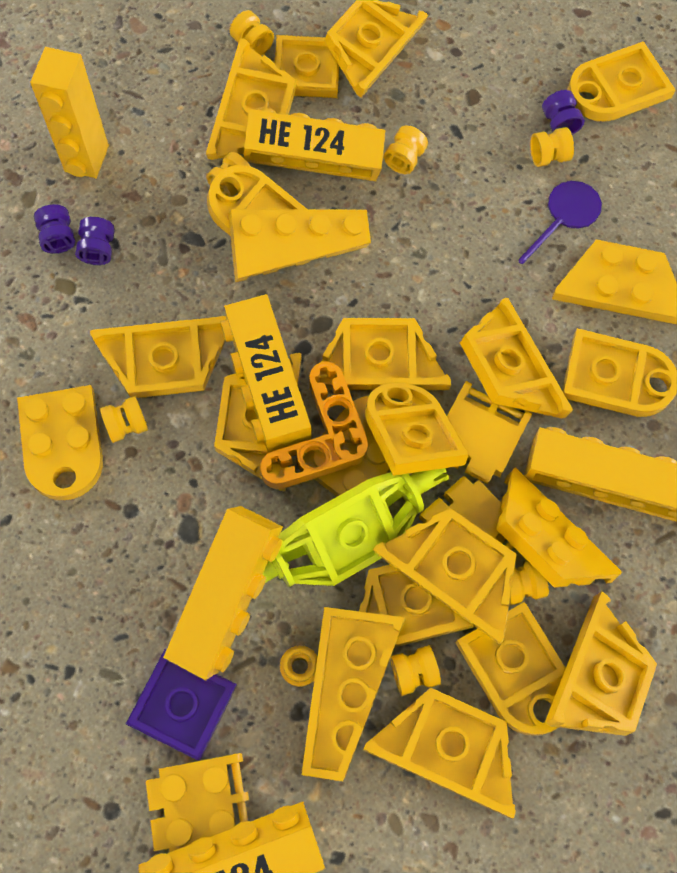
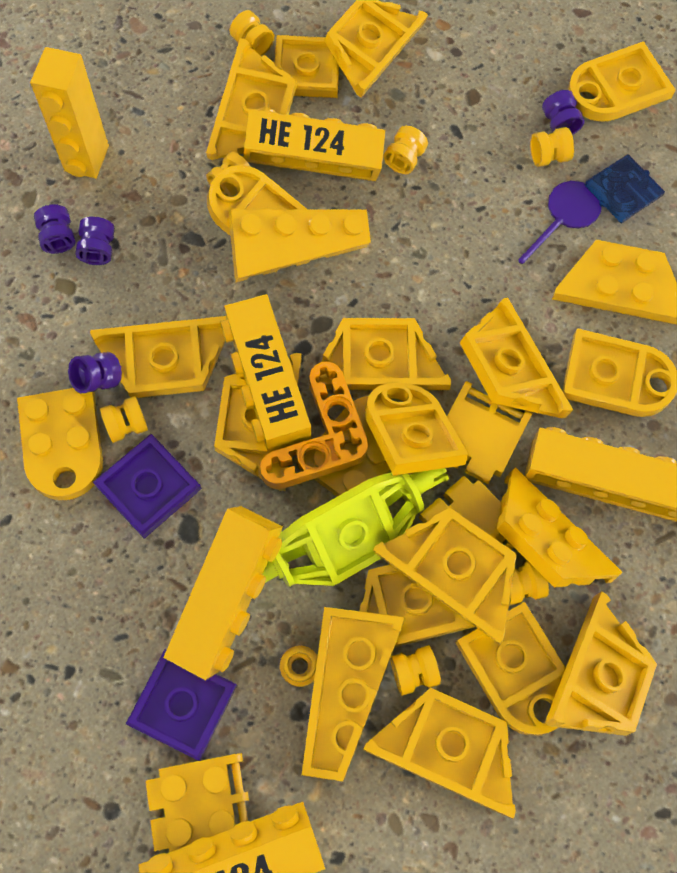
(94, 372): none -> dark purple wheel
(147, 485): none -> dark purple tile
(624, 188): none -> clear blue piece

